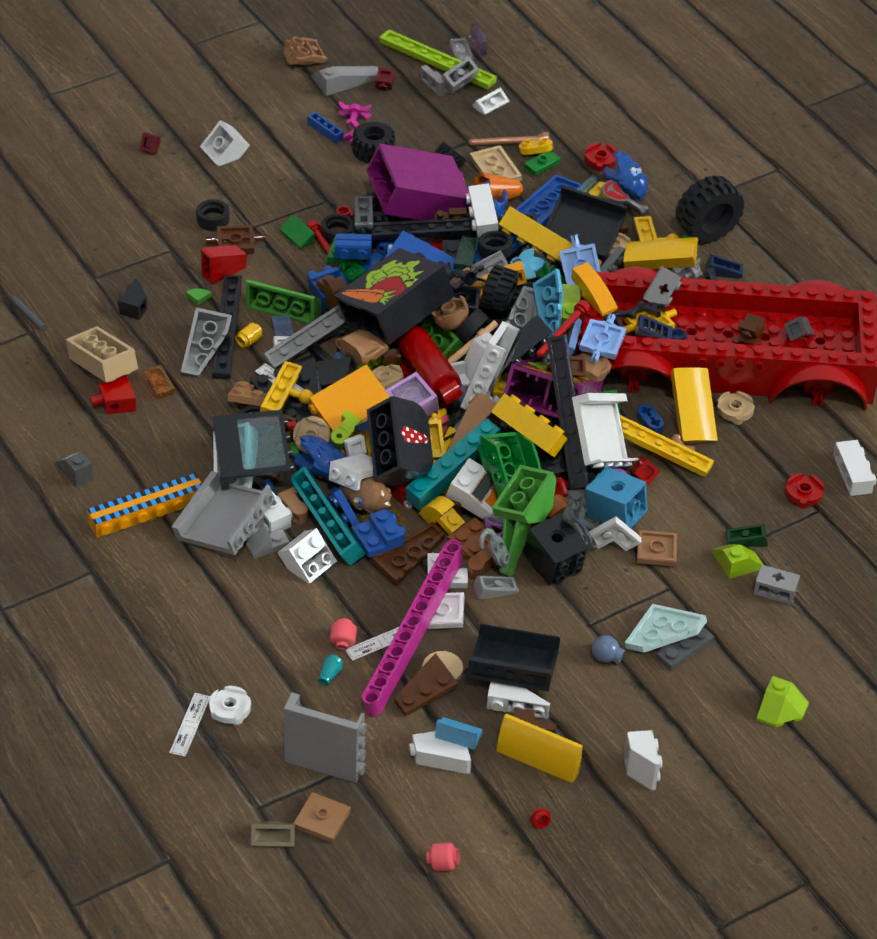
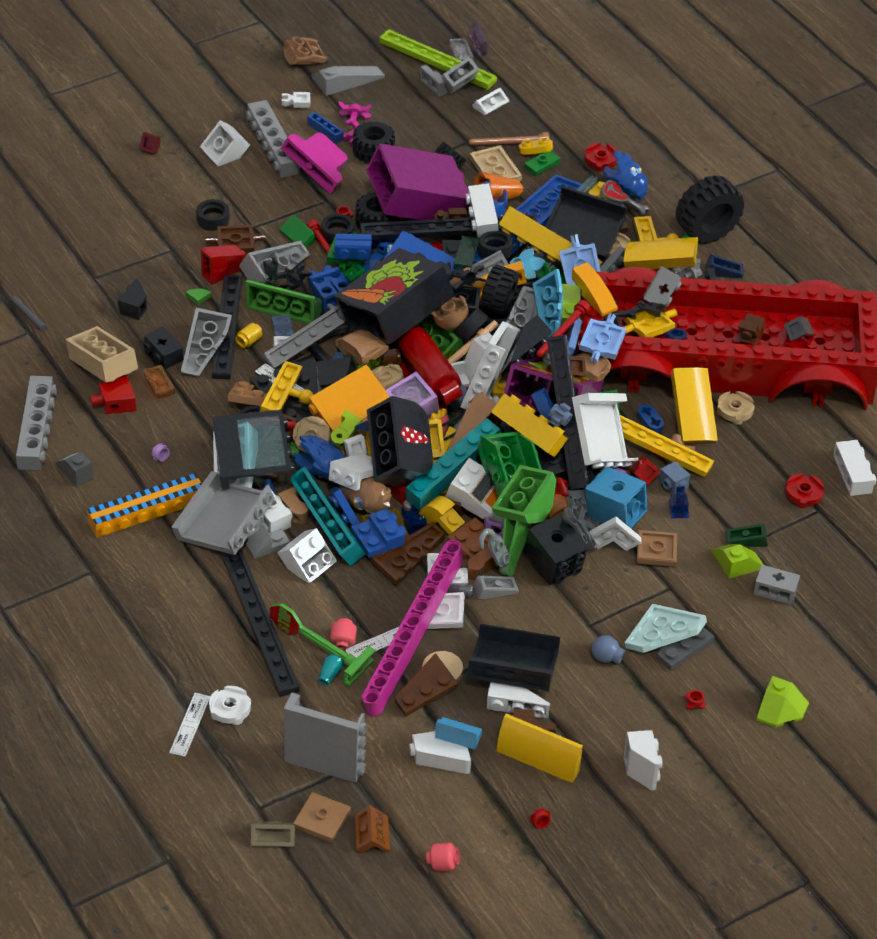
(35, 423): none -> light grey brick
(160, 452): none -> lavender plate
(163, 348): none -> black brick
(261, 623): none -> black plate
(272, 137): none -> light grey brick
(287, 255): none -> light grey wedge
(288, 622): none -> bright green piece
(293, 280): none -> black piece
(298, 99): none -> white plate
(318, 158): none -> dark pink brick
(331, 286): reddish brown brick -> none
(363, 212): dark grey plate -> none
(371, 830): none -> dark orange panel
(384, 78): dark red bracket -> none
(412, 520): none -> clear blue piece
(467, 589): none -> dark grey arm
(543, 403): none -> blue piece
(560, 414): none -> sand blue gear
(644, 321): dark blue slope -> none
(673, 476): none -> sand blue brick
(679, 504): none -> clear blue piece
(695, 699): none -> red plate

